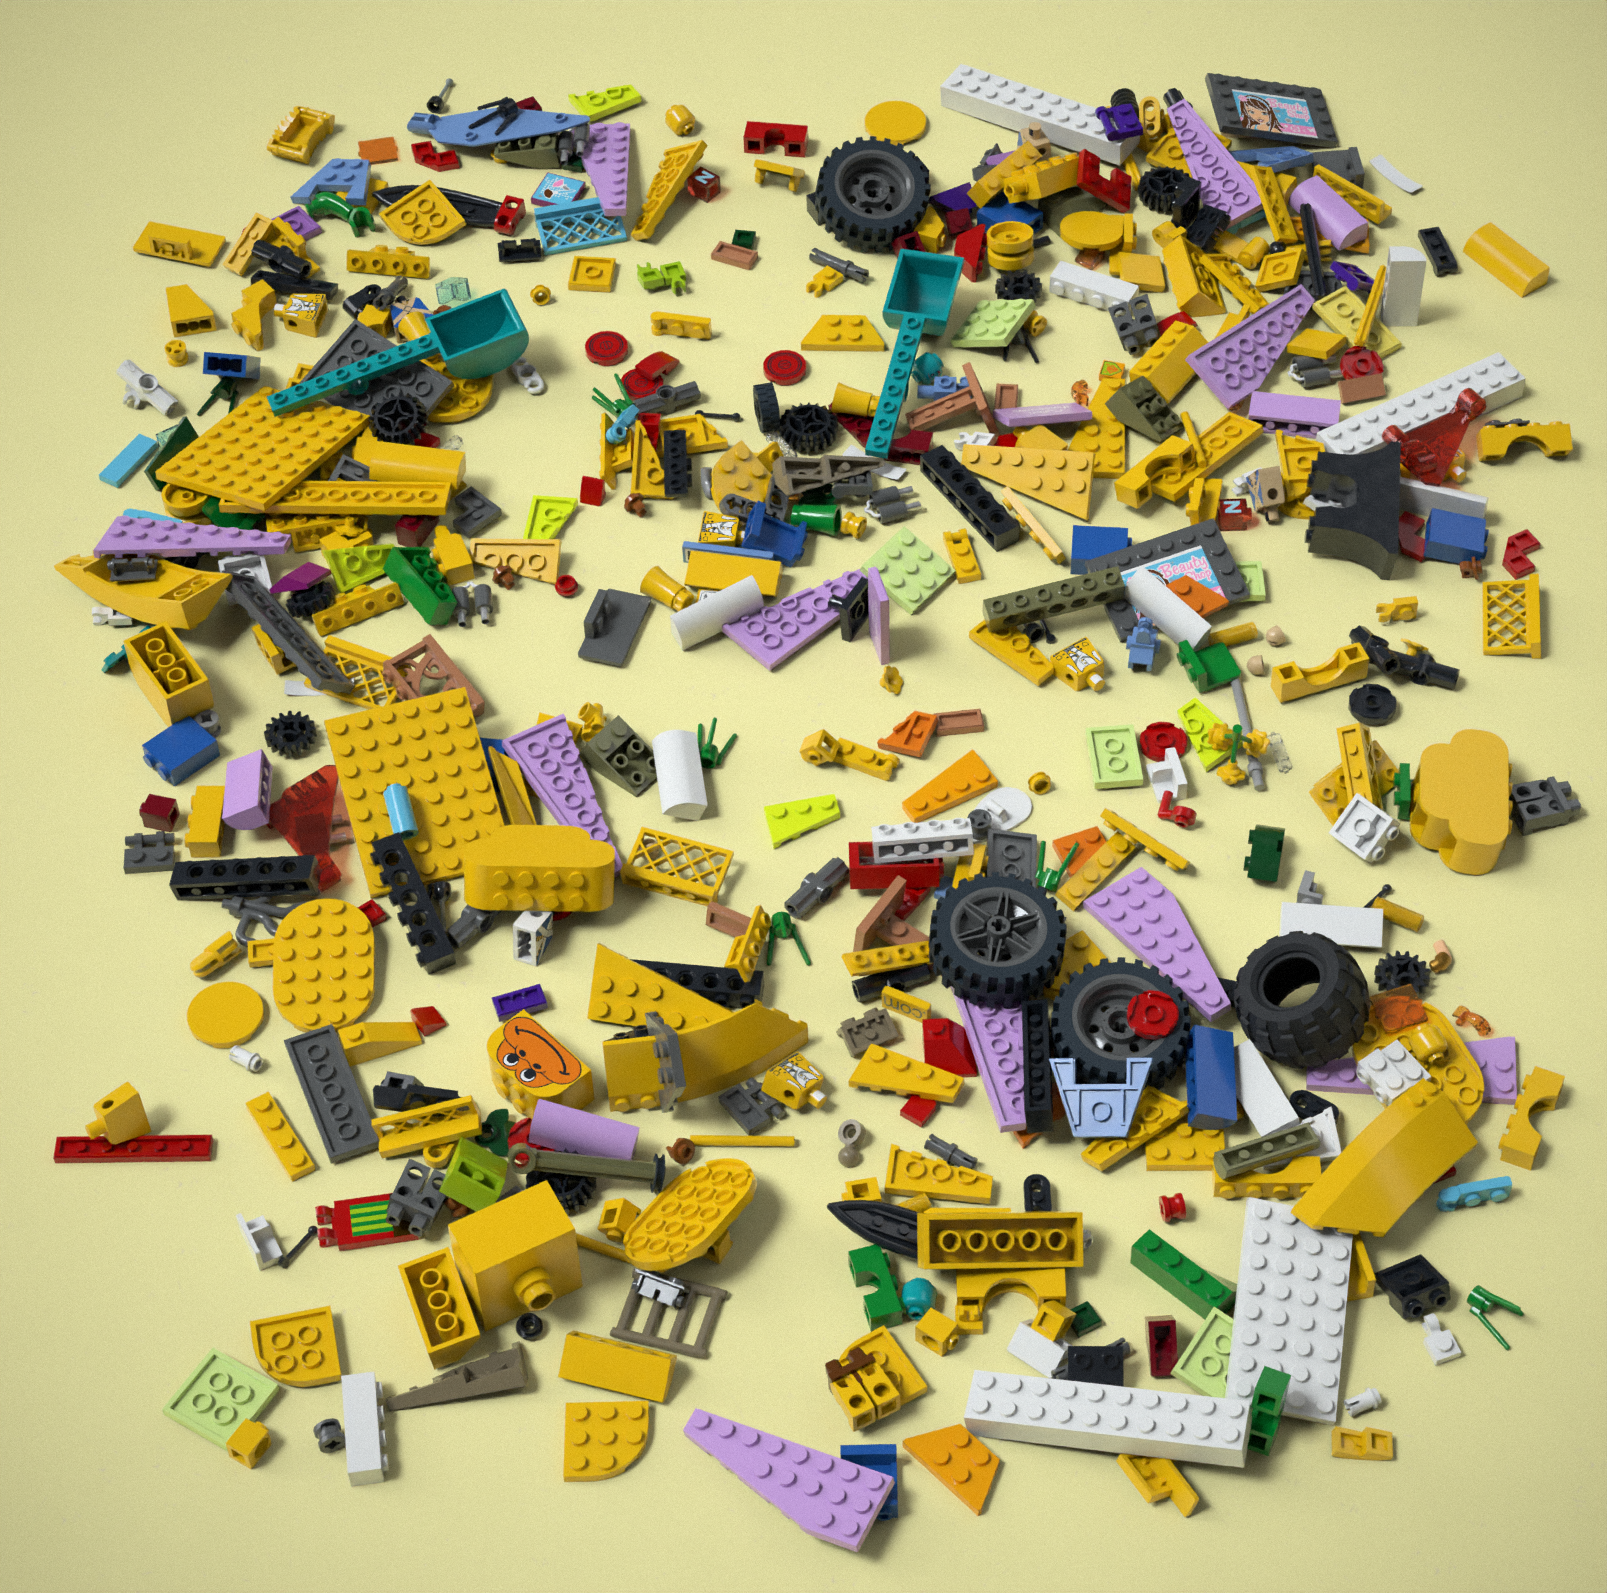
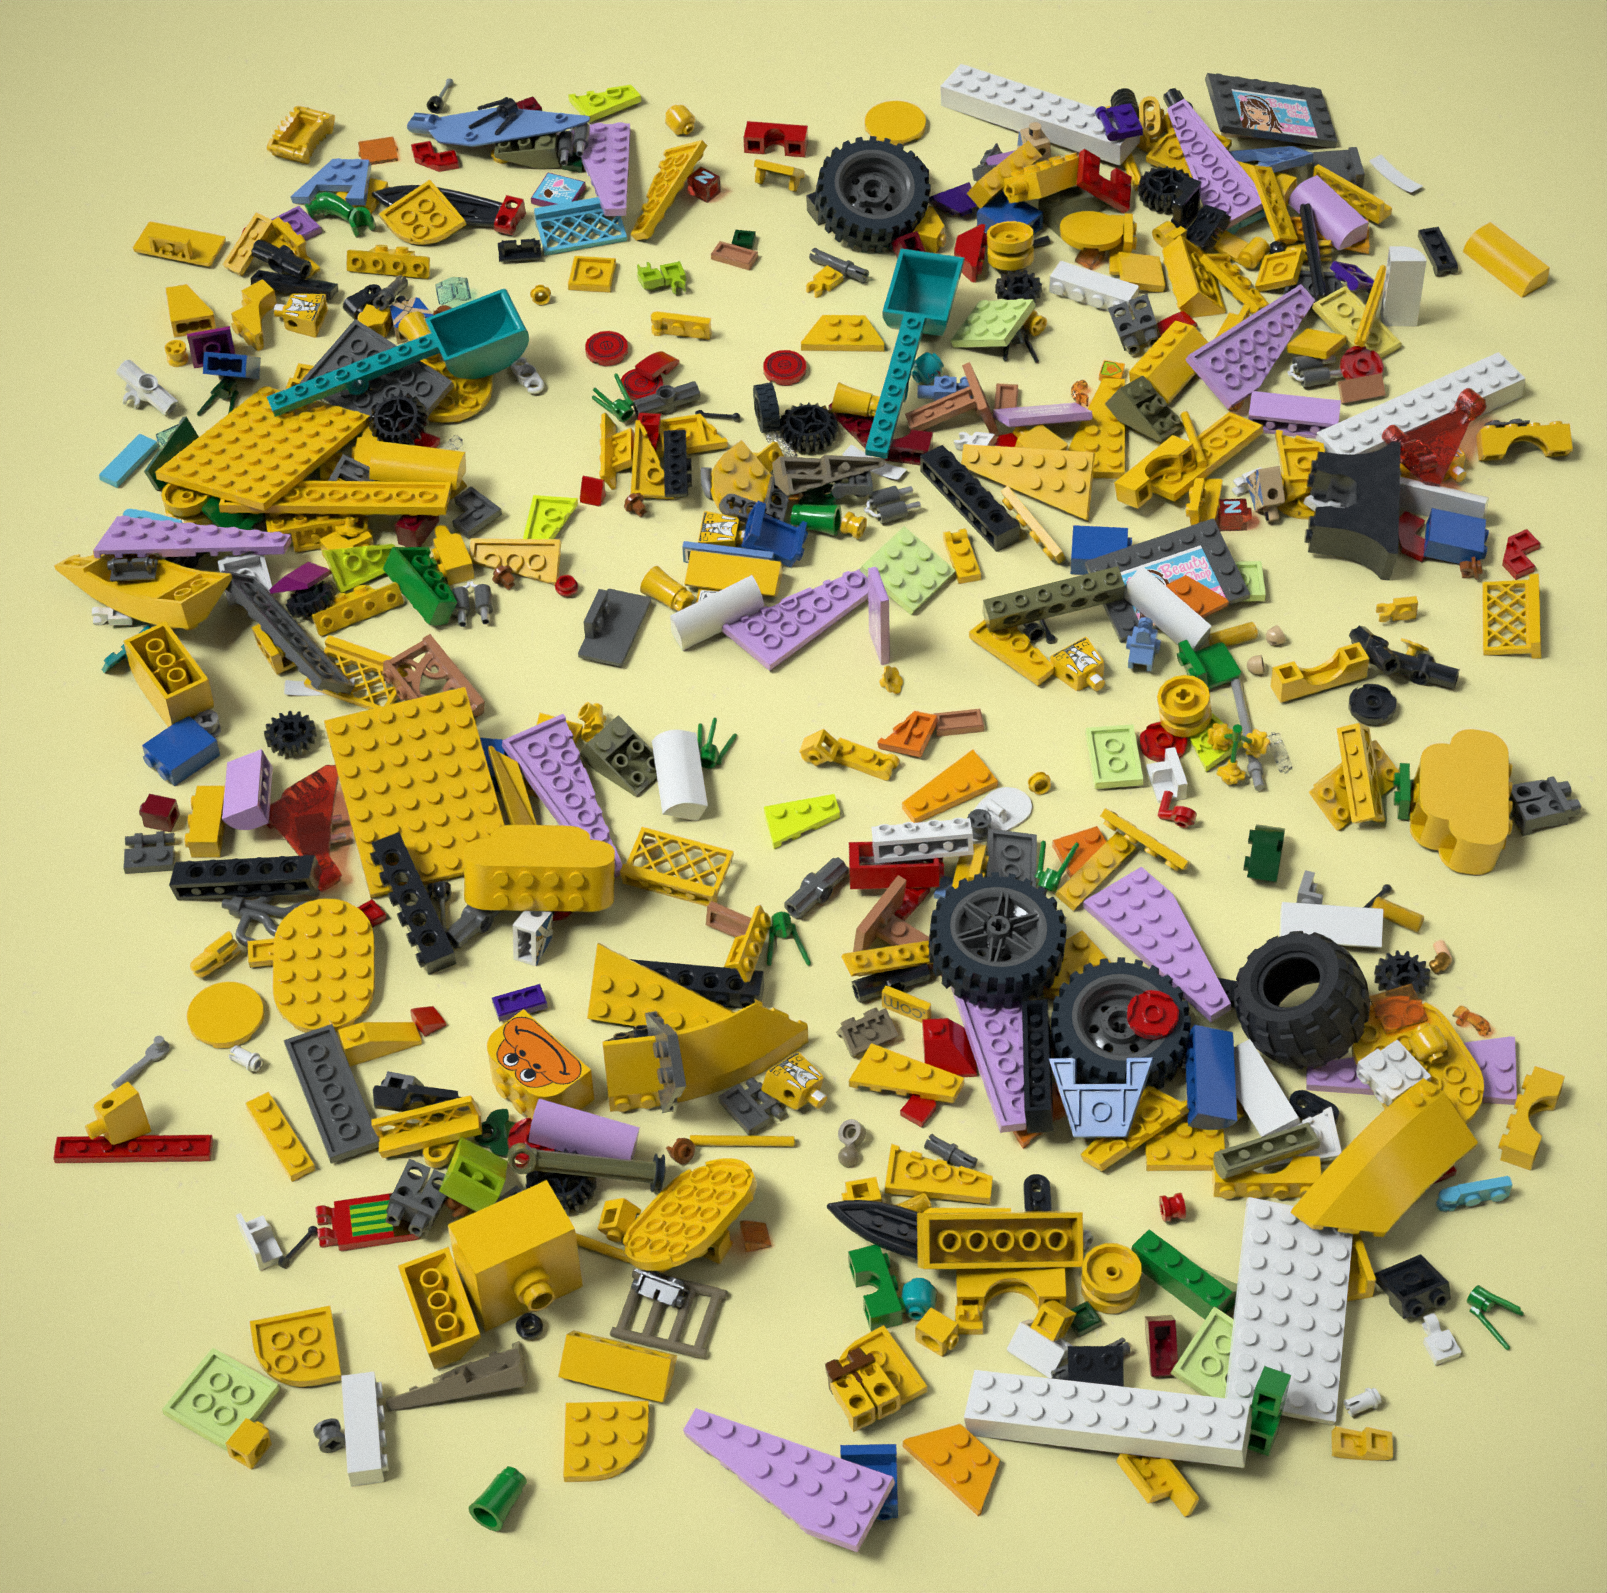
(153, 1053): none -> light grey piece
(212, 340): none -> magenta slope
(400, 811): medium azure brick -> none
(498, 1499): none -> green plant
(617, 432): medium azure plate -> none
(754, 1235): none -> clear orange slope
(852, 609): black tile -> none
(958, 221): dark red brick -> none
(1111, 1278): none -> yellow wheel
(1184, 706): none -> yellow wheel
(1365, 828): white plate -> none

